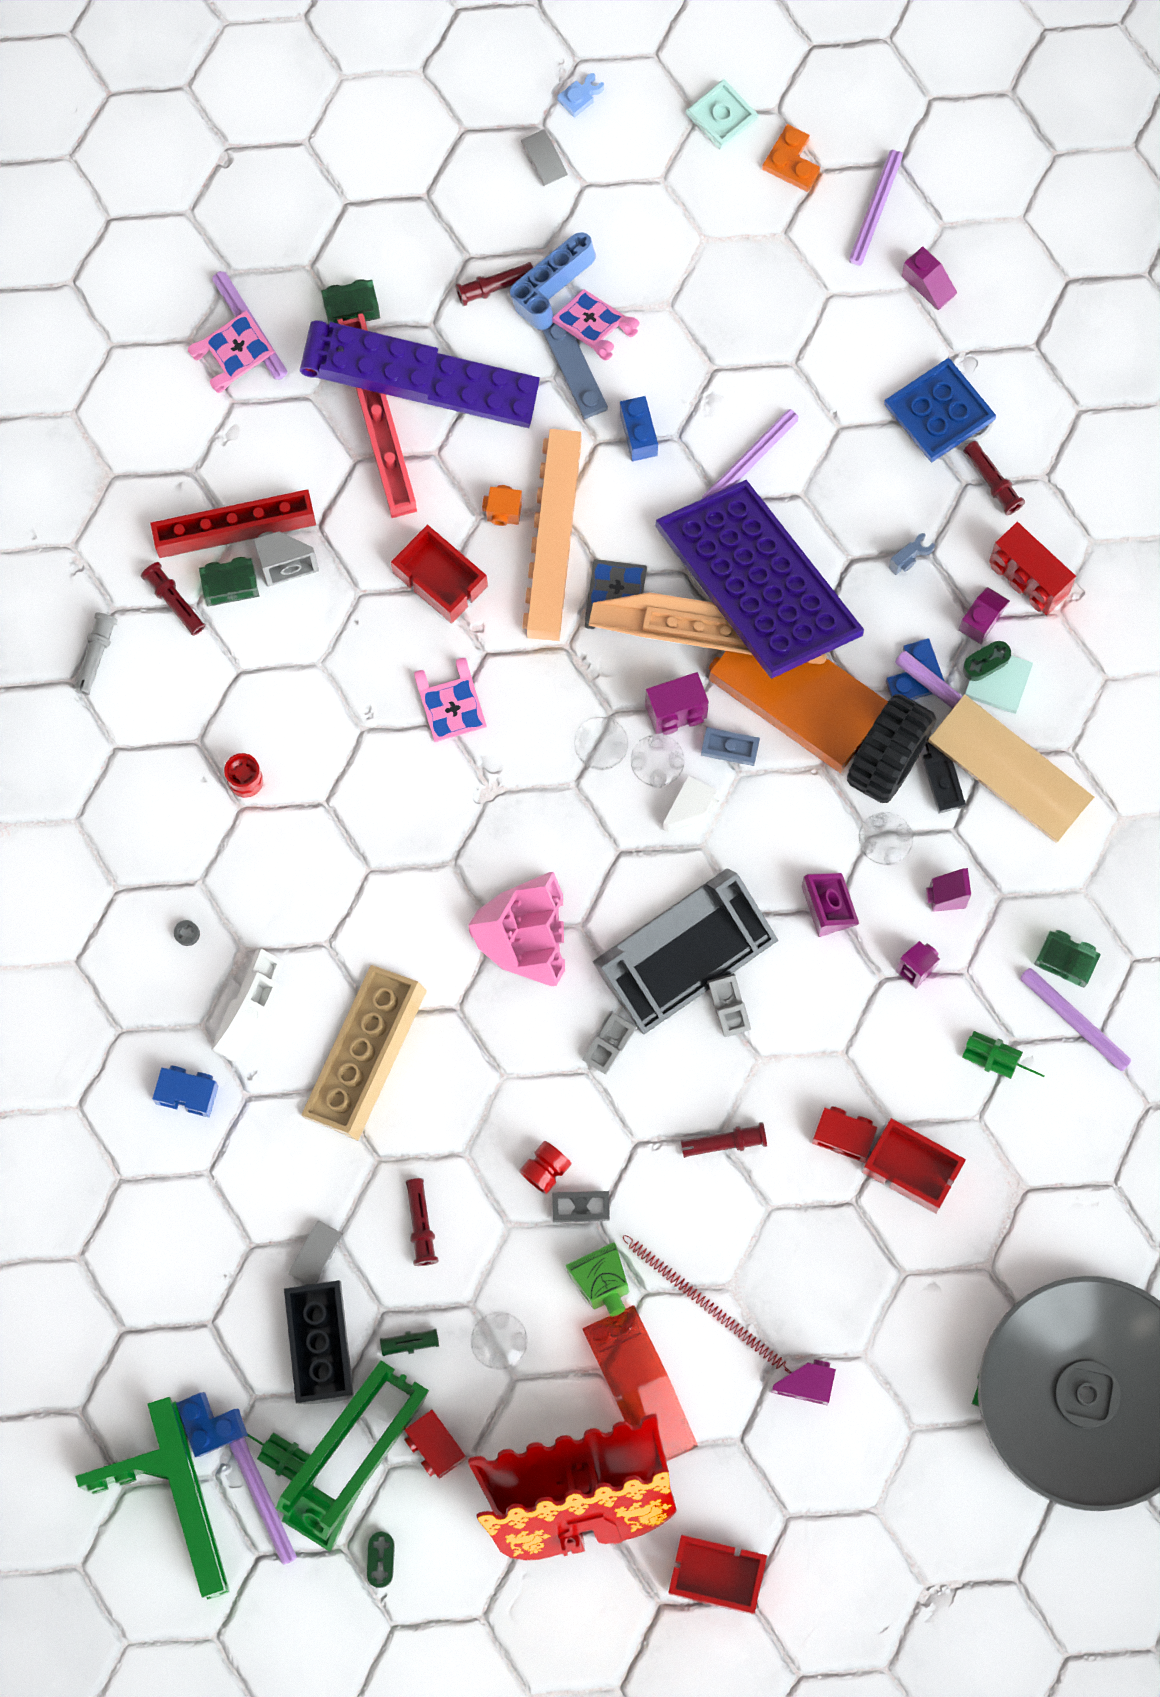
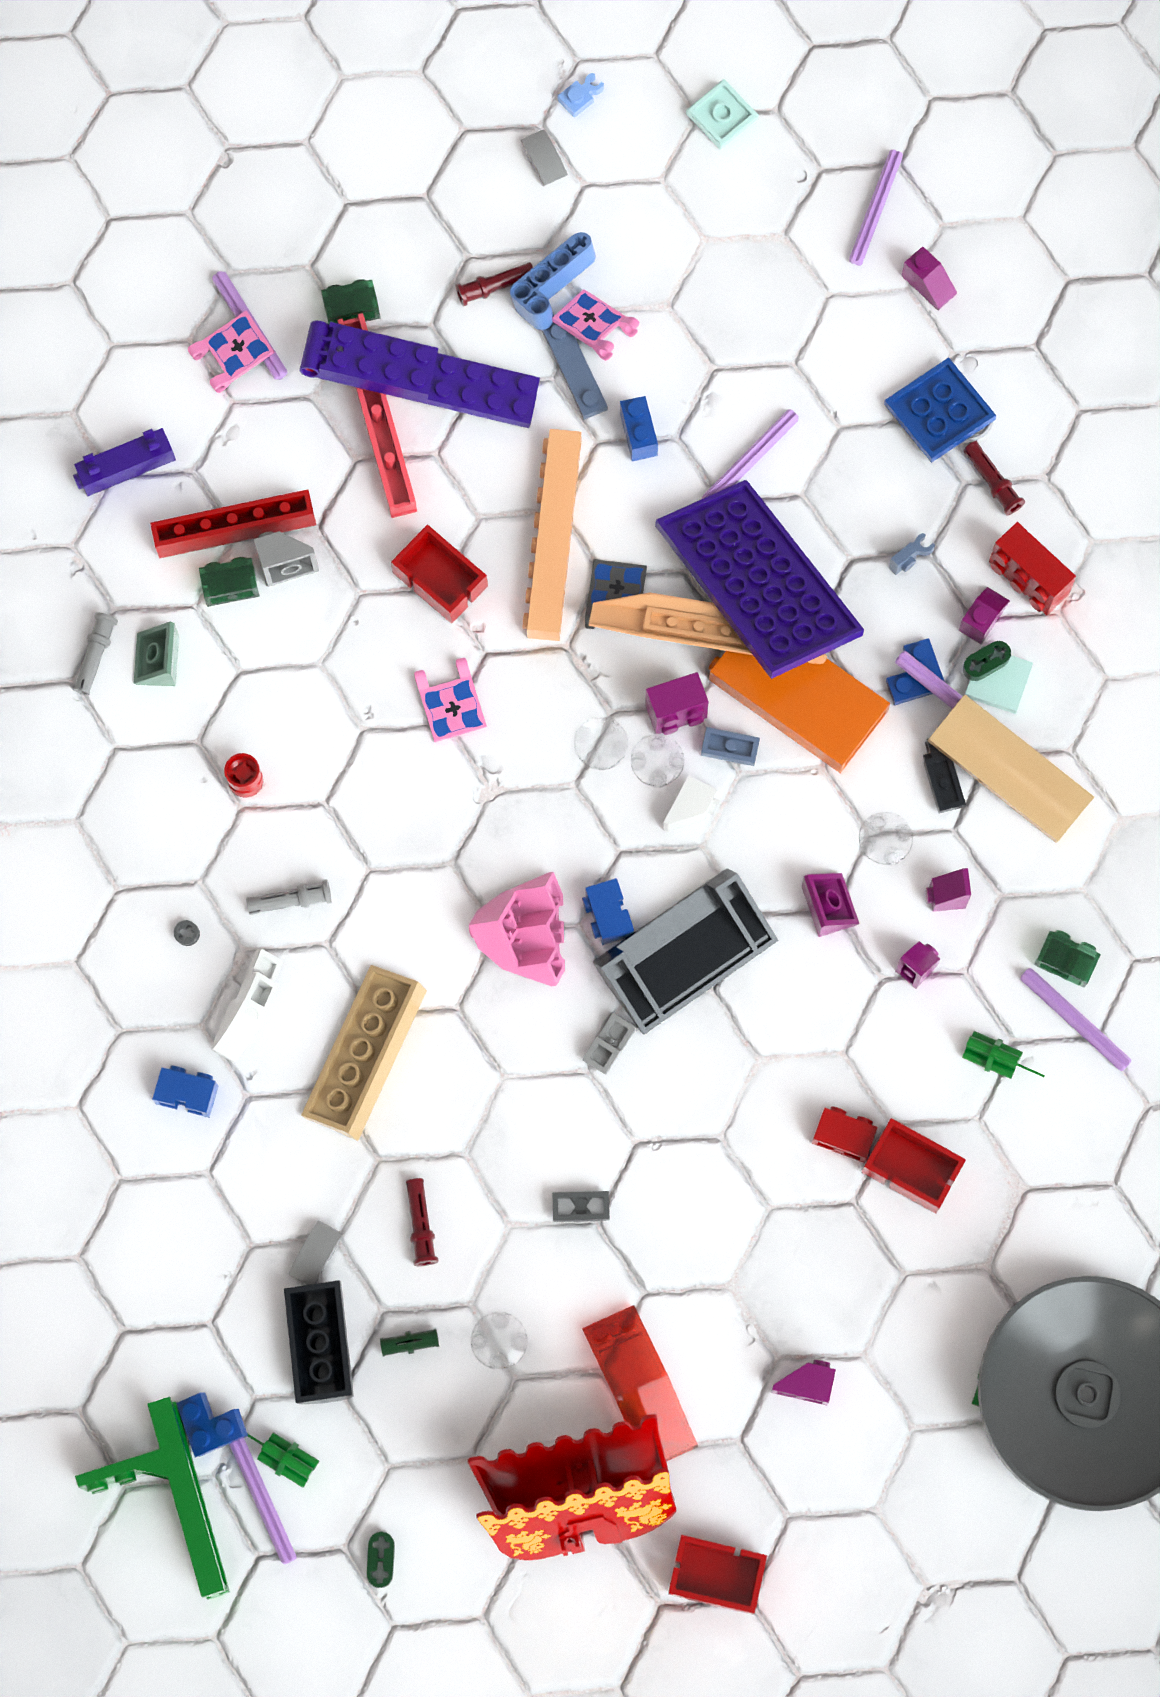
(123, 462): none -> dark purple brick
(157, 656): none -> sand green slope
(166, 589): dark red pin -> none
(302, 896): none -> light grey pin
(314, 1511): green piece -> none
(434, 1444): red brick -> none
(503, 505): orange brick -> none
(545, 1167): red wheel -> none
(601, 1279): bright green torso -> none
(605, 904): none -> blue brick
(707, 1302): piece -> none
(729, 1005): light grey slope -> none
(739, 1139): dark red pin -> none
(785, 159): orange plate -> none
(891, 748): black tyre -> none

